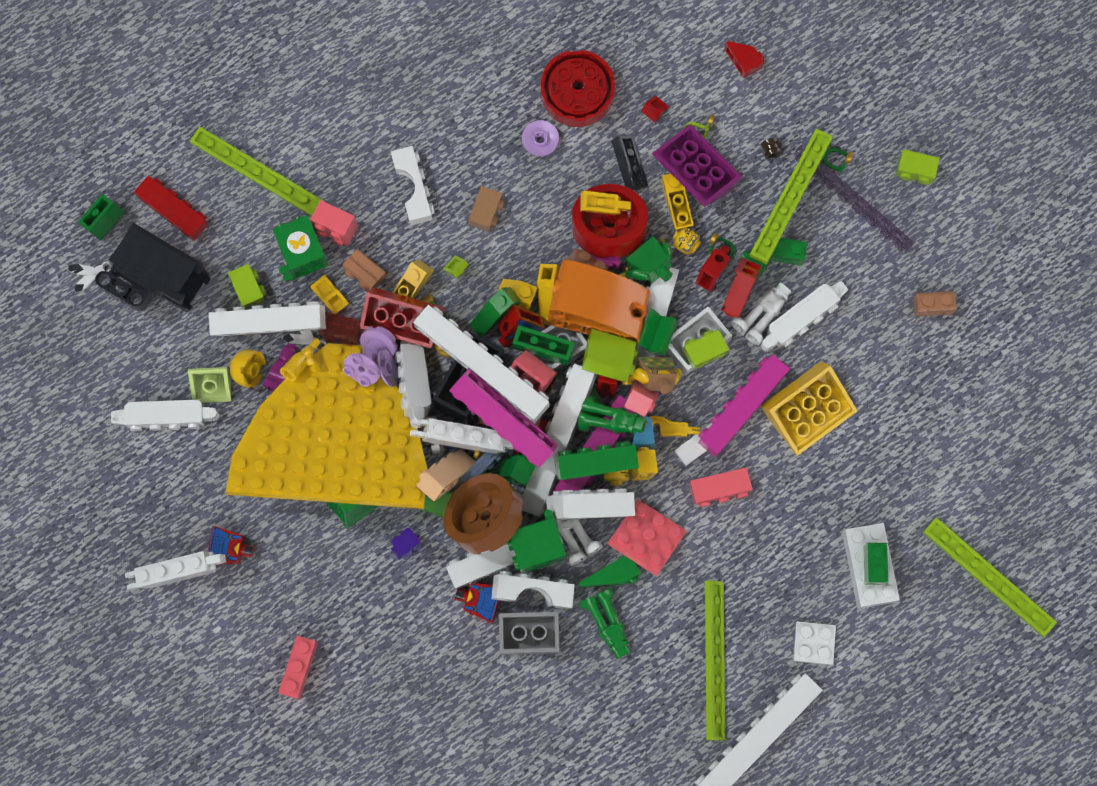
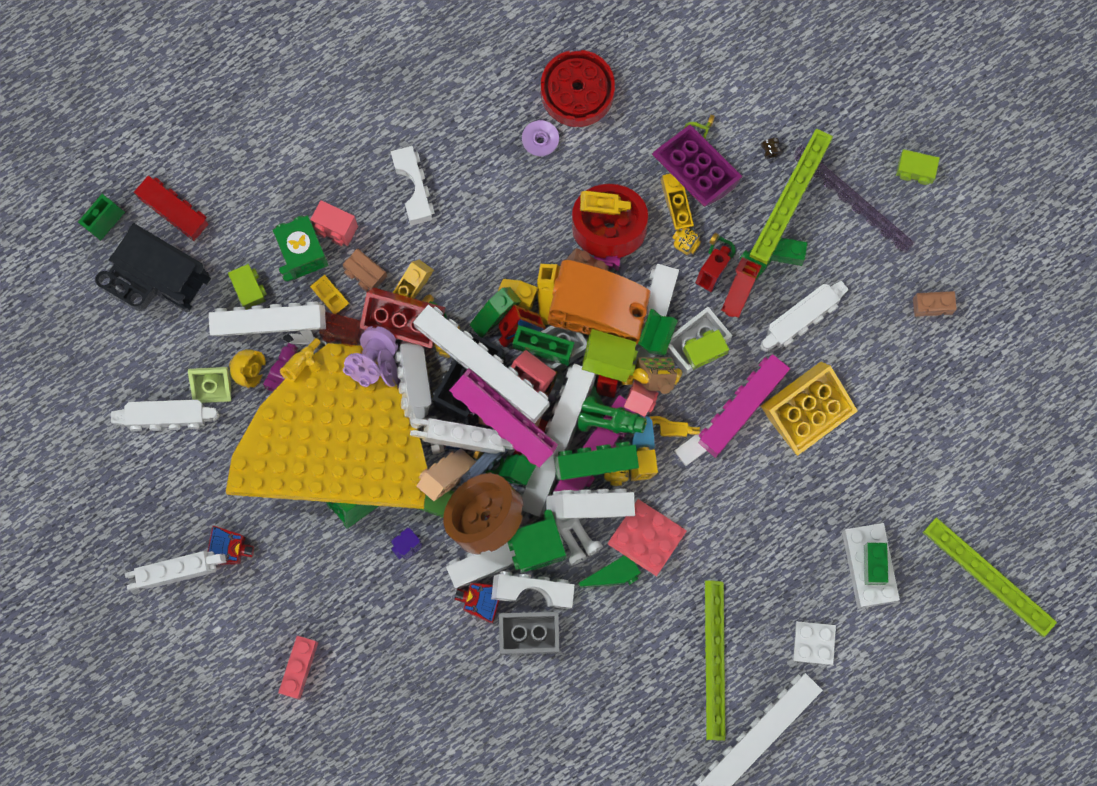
(89, 272): white piece -> none
(255, 171): lime plate -> none
(455, 266): lime plate -> none
(486, 208): medium nougat brick -> none
(613, 633): green piece -> none
(627, 163): black slope -> none
(650, 262): green torso -> none
(654, 108): red slope -> none
(720, 487): coral brick -> none
(744, 58): red slope -> none
(771, 304): white piece -> none
(848, 156): green piece -> none

